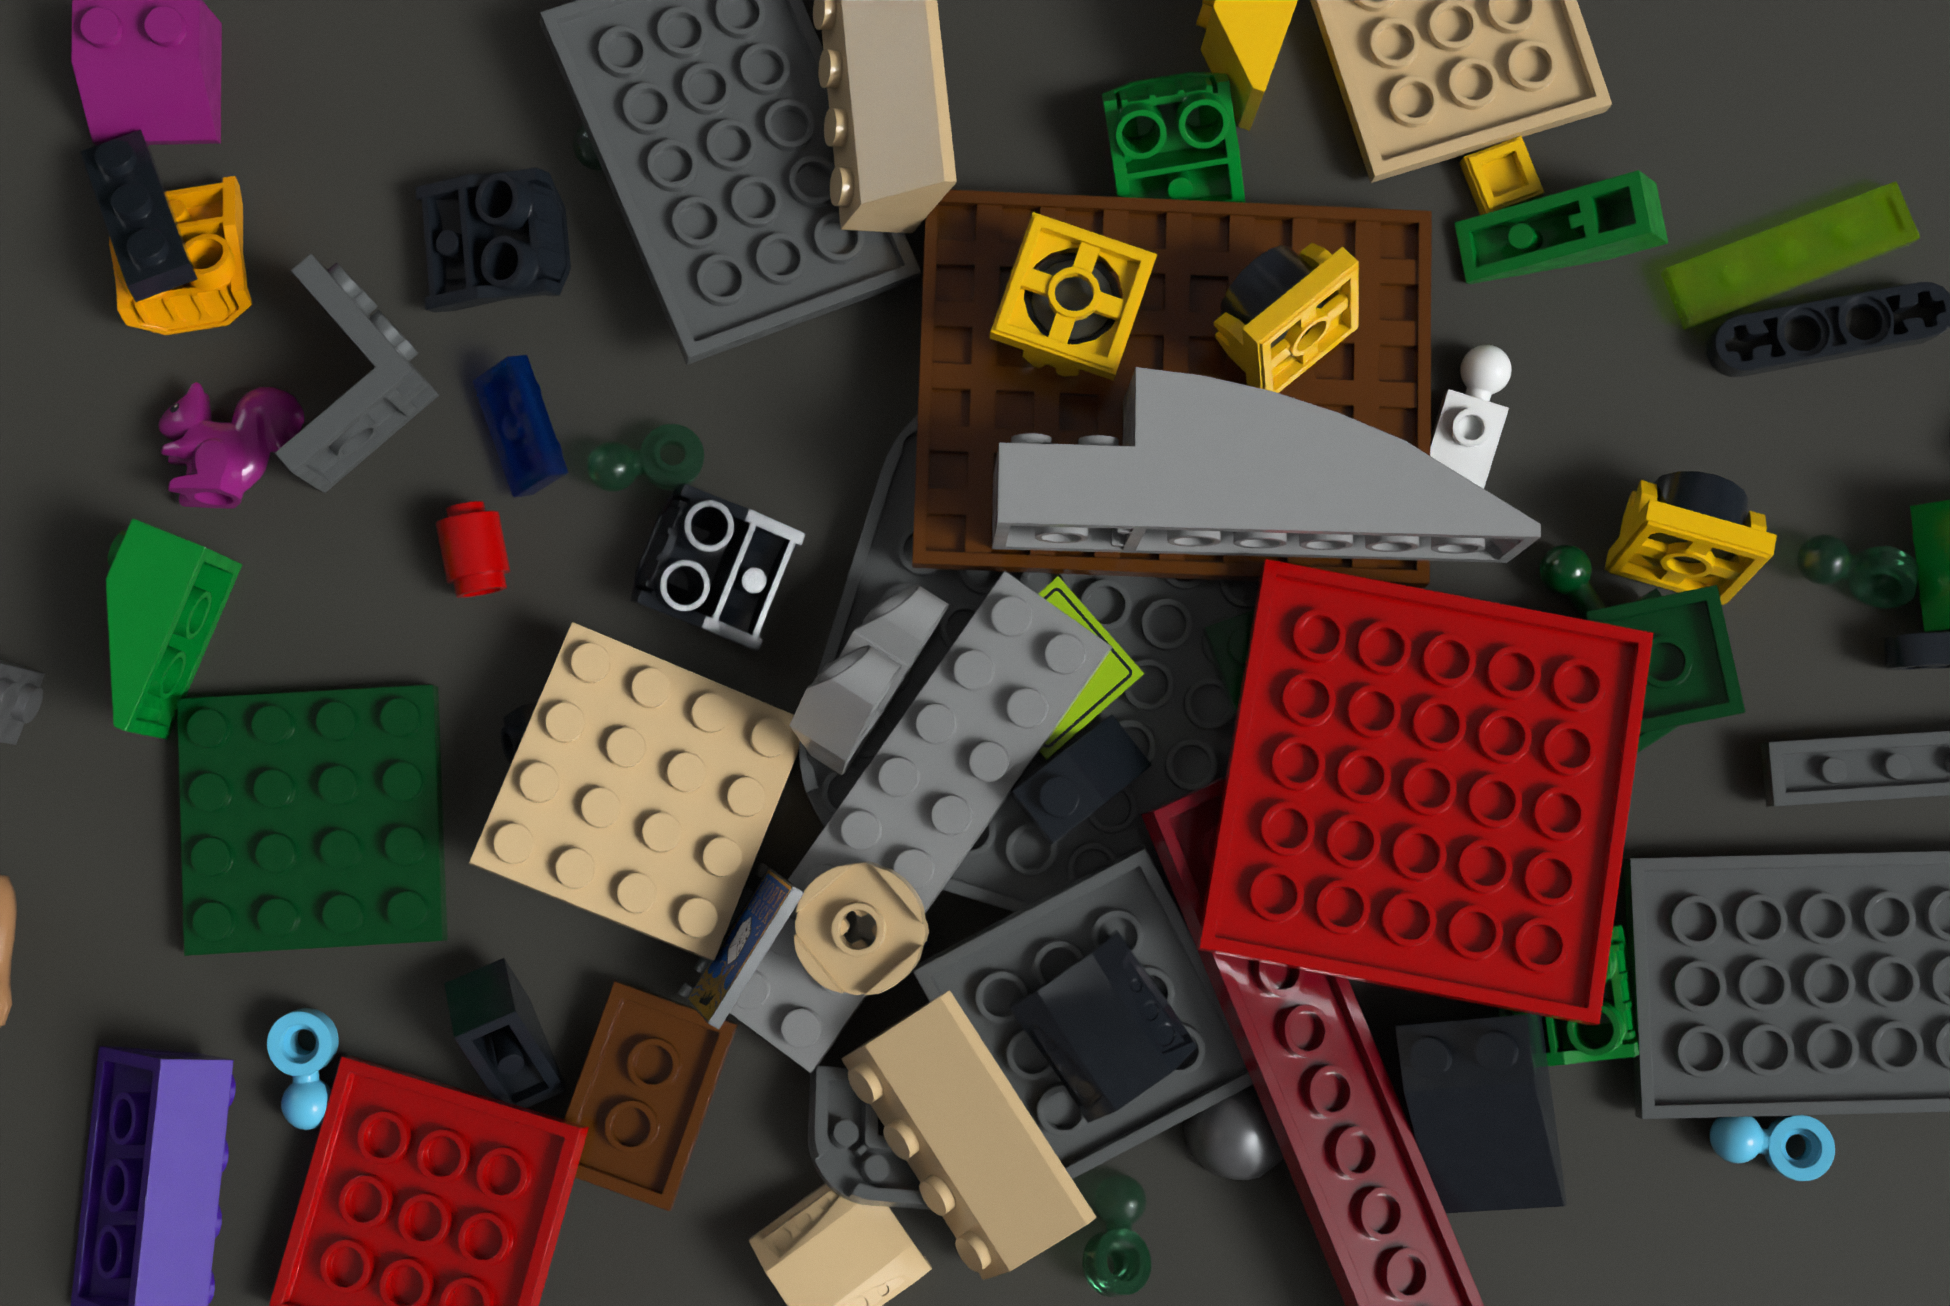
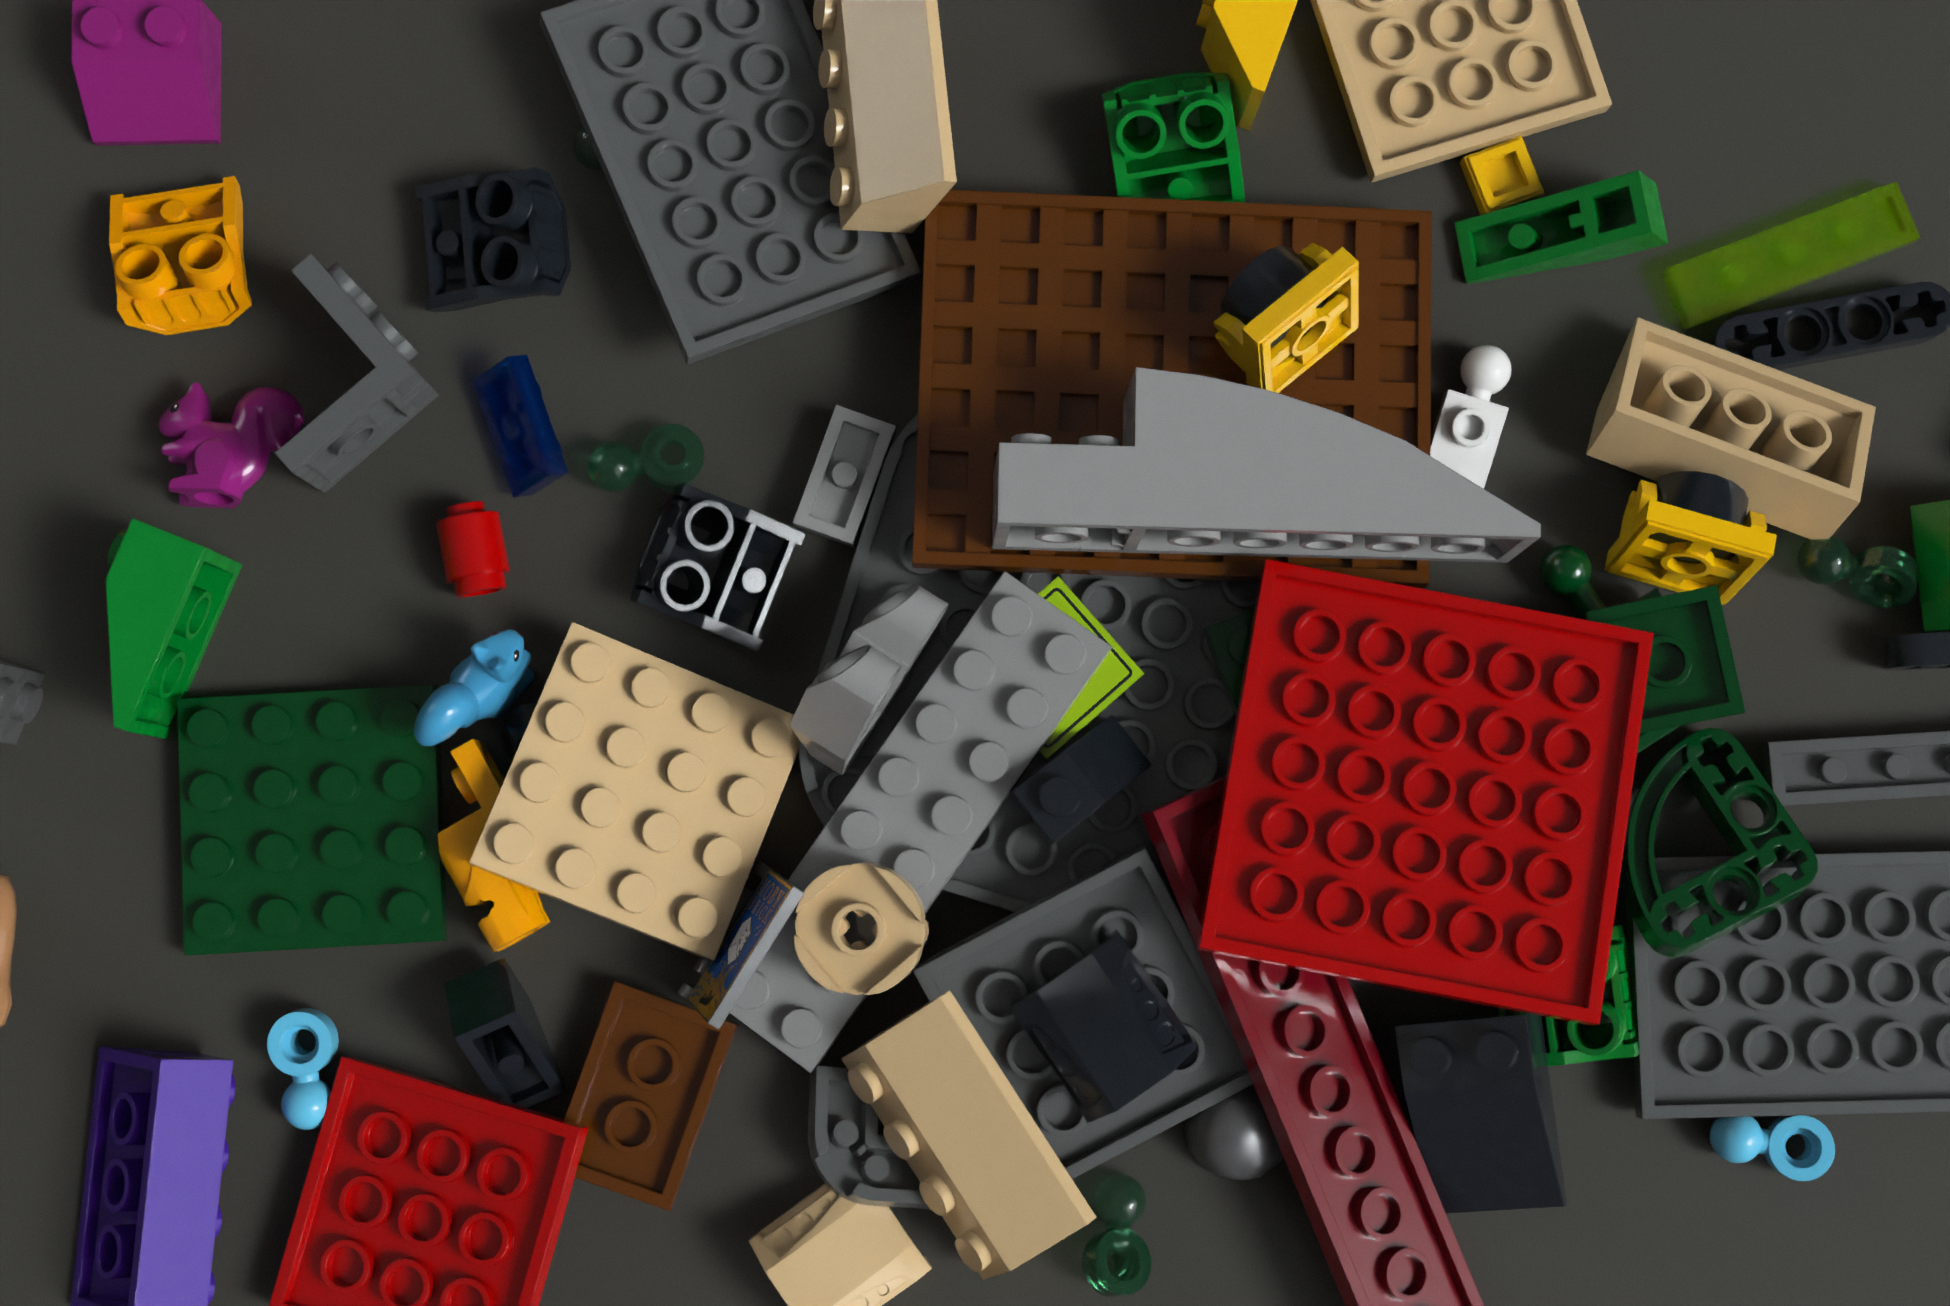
(138, 216): black plate -> none
(478, 688): none -> dark azure animal
(516, 908): none -> light orange plate
(844, 476): none -> light grey plate
(1072, 300): yellow piece -> none
(1721, 414): none -> tan slope
(1753, 847): none -> dark green beam

